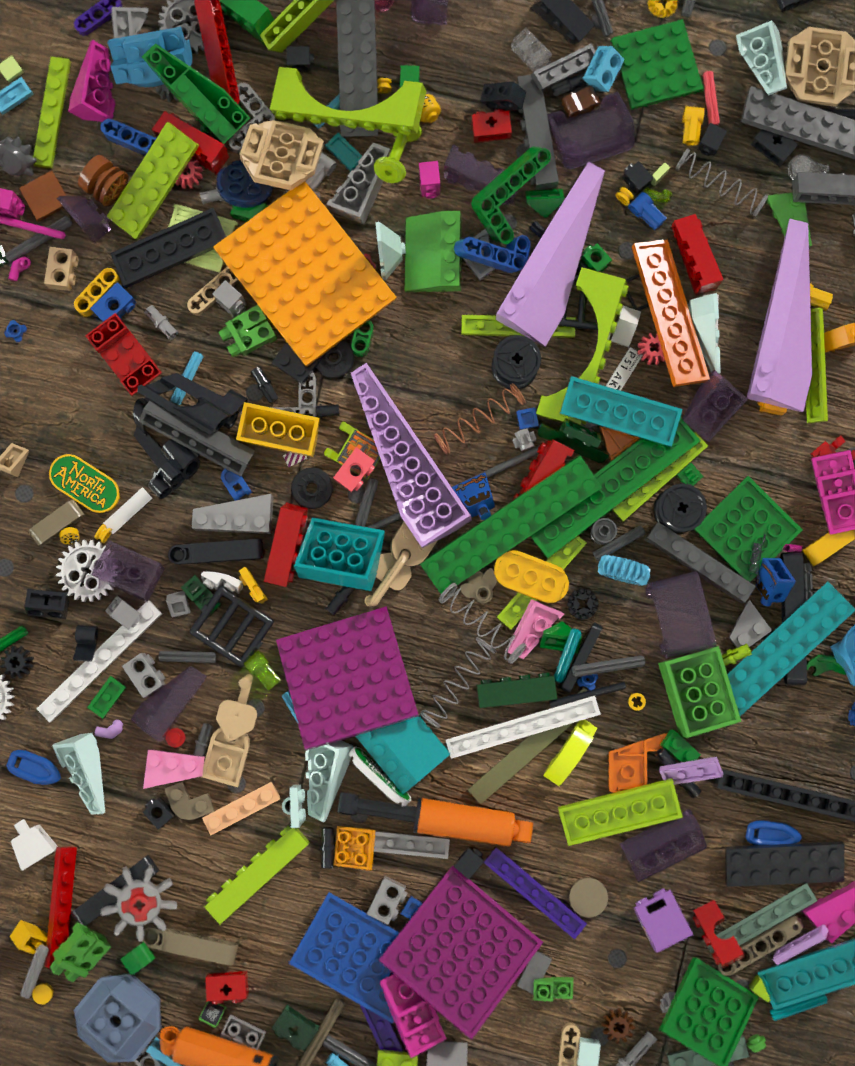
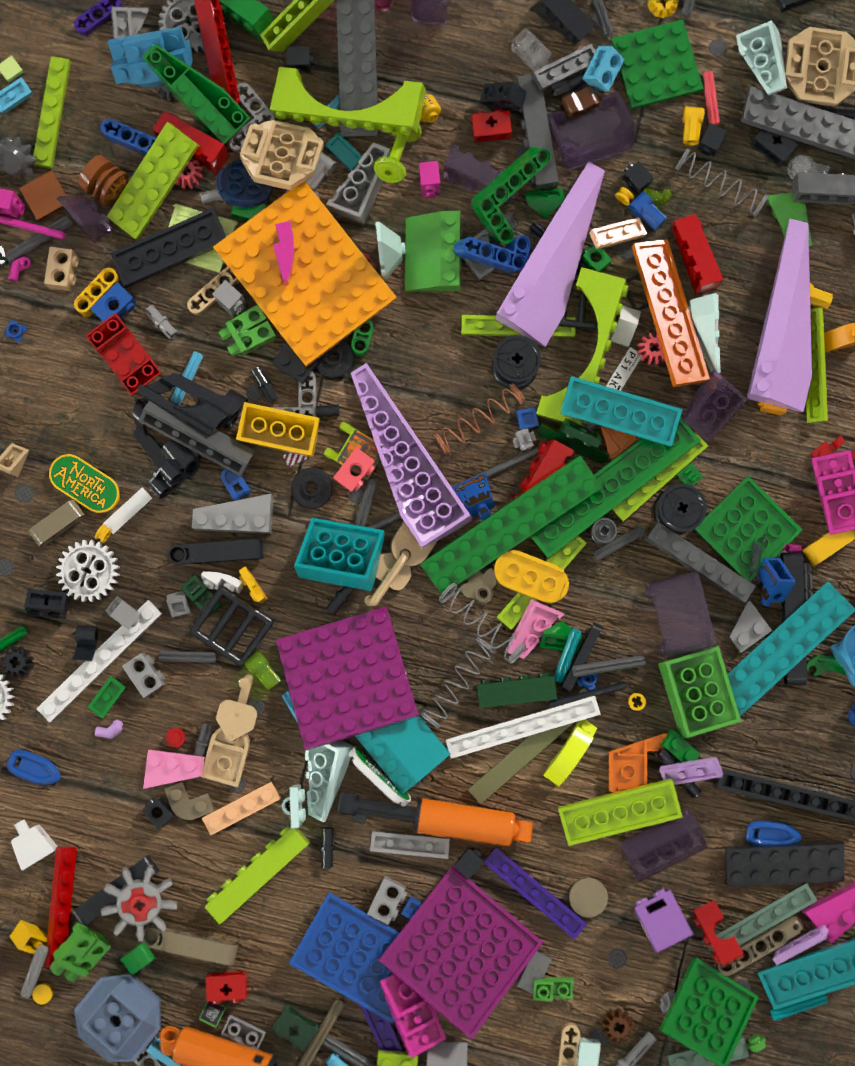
(69, 535): yellow tile -> none
(82, 760): light aqua wedge -> none
(92, 91): dark pink wedge -> none
(128, 571): clear purple slope -> none
(165, 706): clear purple wedge -> none
(285, 250): none -> dark pink slope
(285, 544): red wedge -> none
(354, 847): light orange tile -> none
(383, 85): yellow bush -> none
(409, 73): green brick -> none
(573, 604): black gear -> none
(617, 233): none -> light nougat tile
(624, 570): medium azure gear -> none
(660, 173): yellowish green tile -> none
(733, 656): lime pin -> none
(758, 988): lime slope -> none

